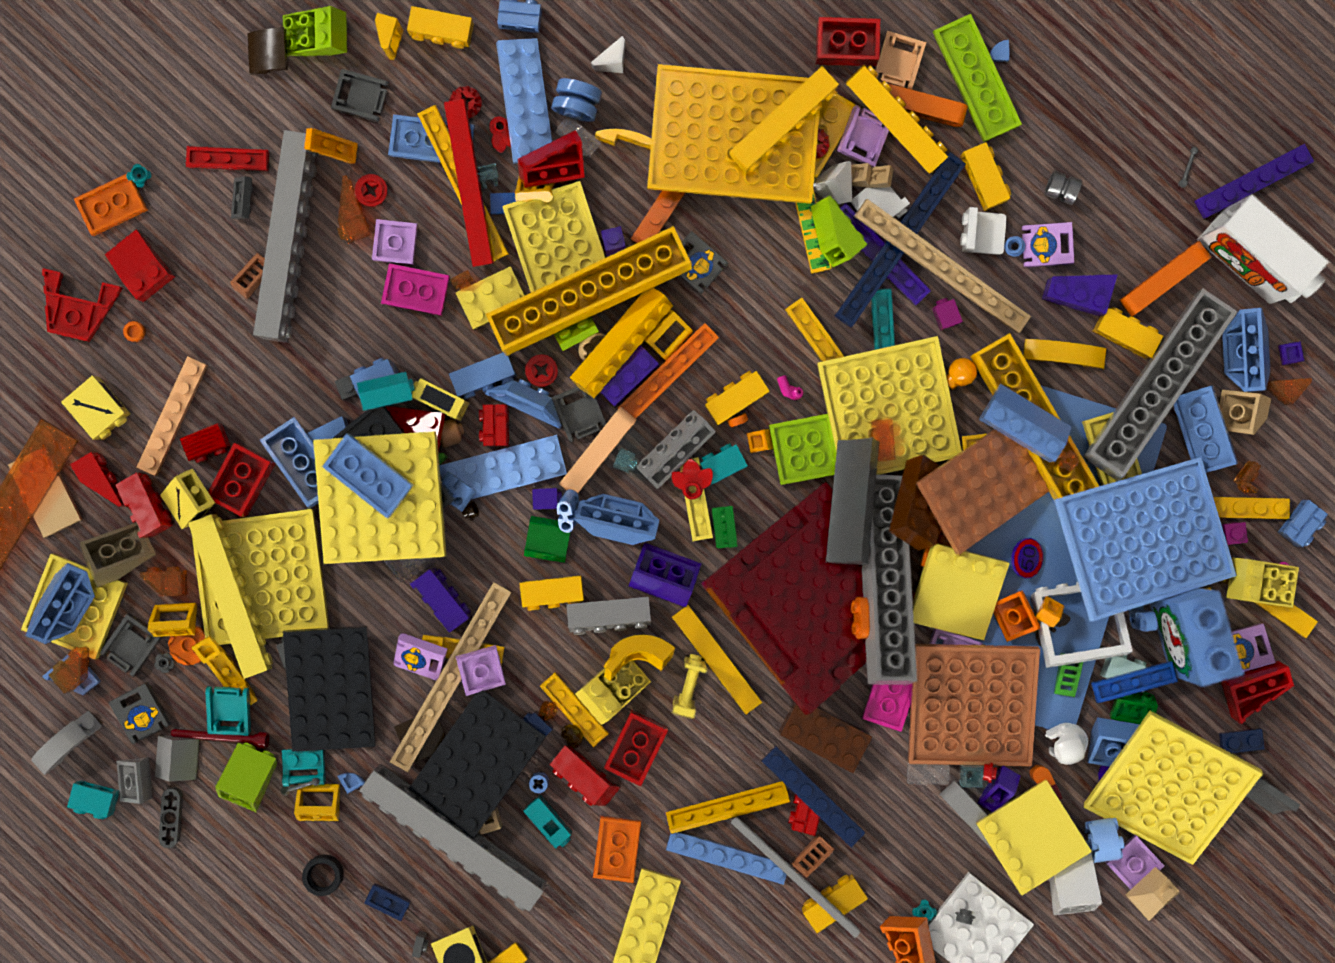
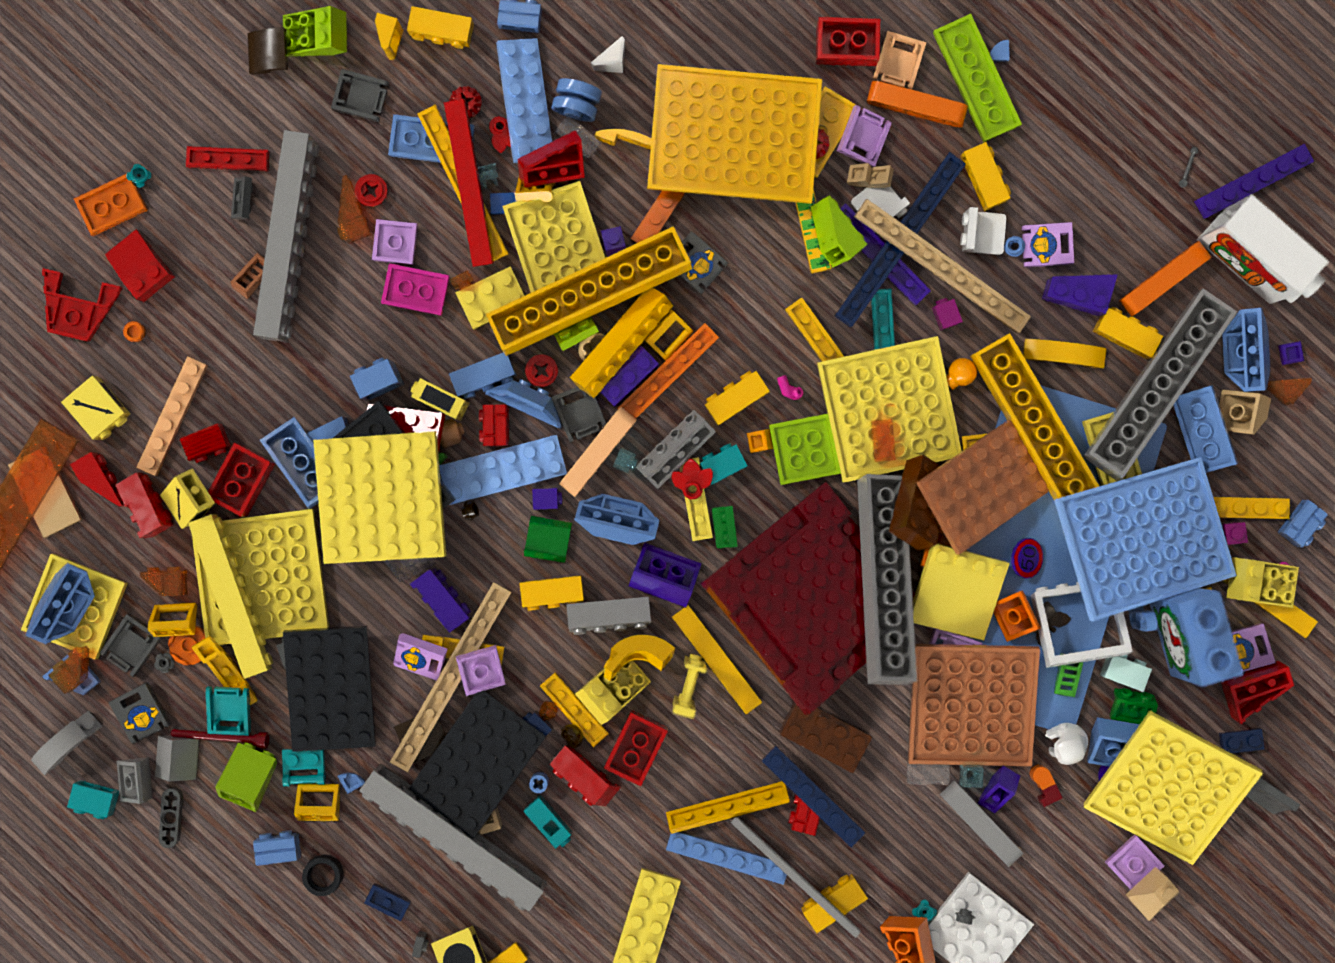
(115, 553): dark tan slope -> none
(277, 849): none -> medium blue brick
(285, 790): dark grey hinge -> none
(330, 145): light orange plate -> none
(346, 387): dark grey plate -> none
(368, 475): medium blue plate -> none
(385, 390): teal brick -> none
(461, 491): medium blue piece -> none
(567, 510): medium blue piece -> none
(617, 849): orange tile -> none
(737, 420): orange tile -> none
(784, 119): yellow brick -> none
(818, 839): nougat slope -> none
(836, 183): white slope -> none
(852, 501): dark grey arch -> none
(861, 623): orange plate -> none
(888, 705): dark pink plate -> none
(897, 118): yellow brick -> none
(989, 772): red plate -> none
(1026, 424): medium blue slope -> none
(1033, 837): light yellow plate -> none
(1050, 611): light orange slope -> none
(1063, 187): flat silver wheel -> none
(1074, 460): clear orange plate -> none
(1075, 888): white slope -> none
(1104, 840): light blue brick -> none
(1134, 682): blue tile -> none
(1247, 474): clear orange bracket -> none

